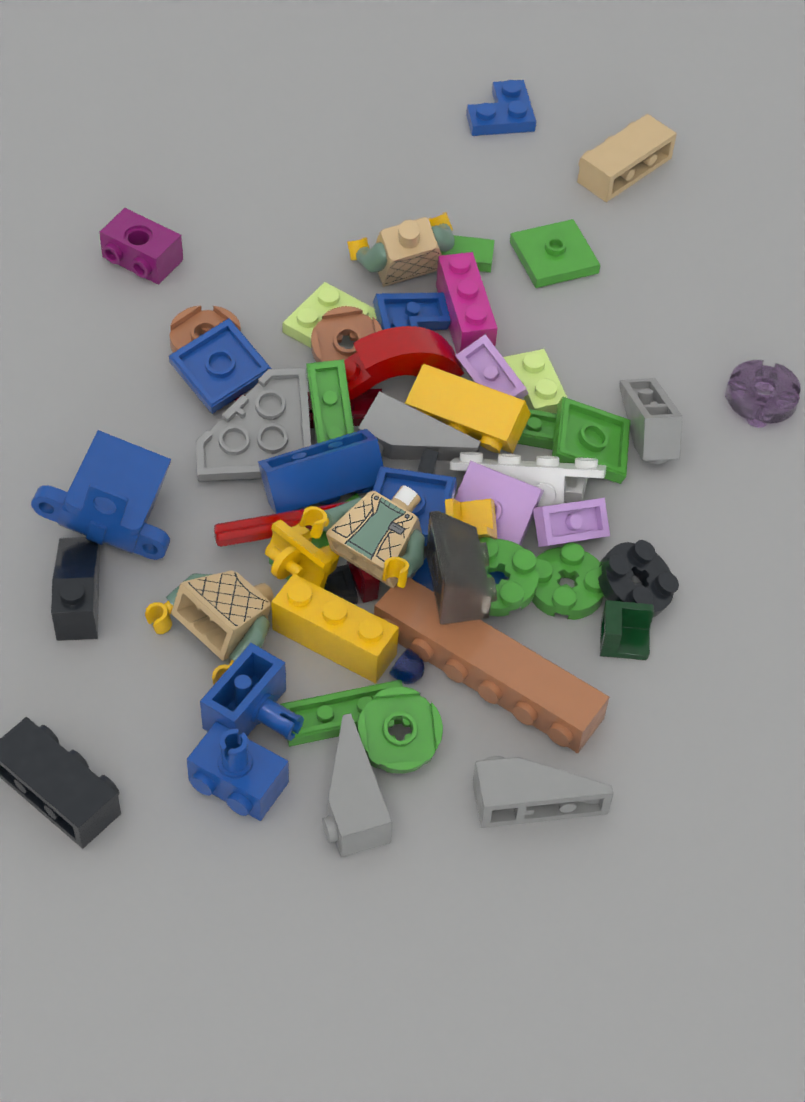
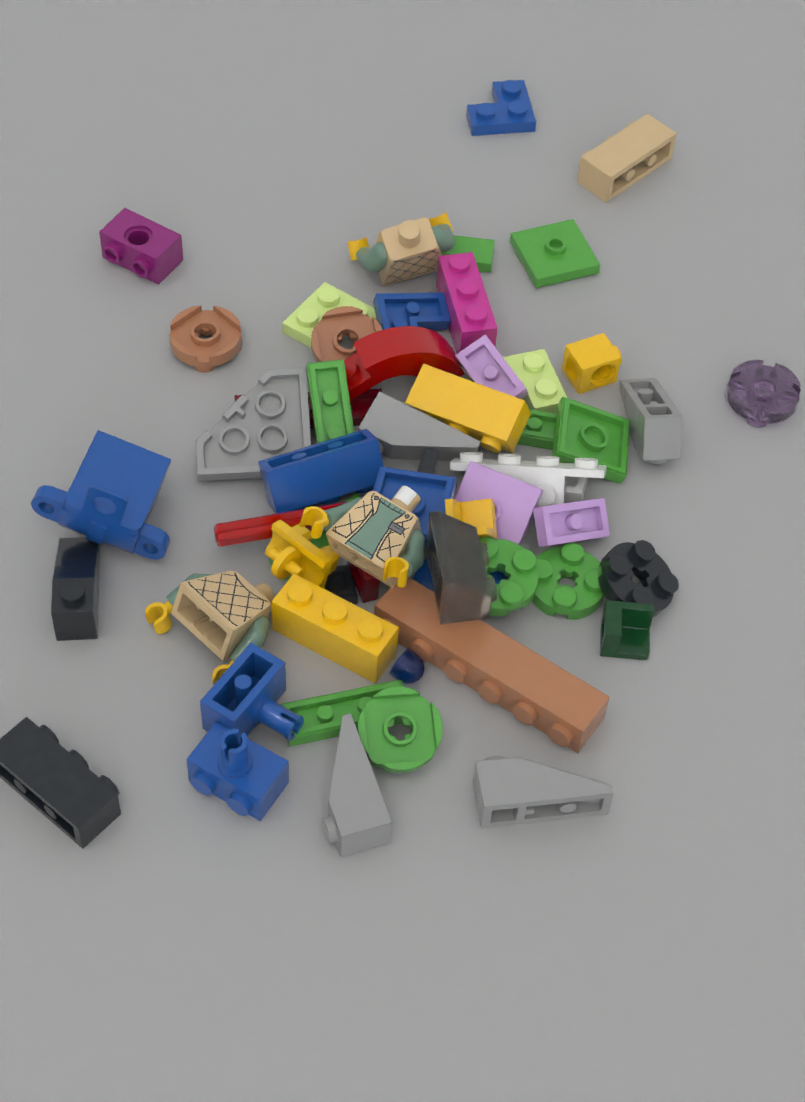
(219, 365): blue plate -> none
(591, 363): none -> yellow brick

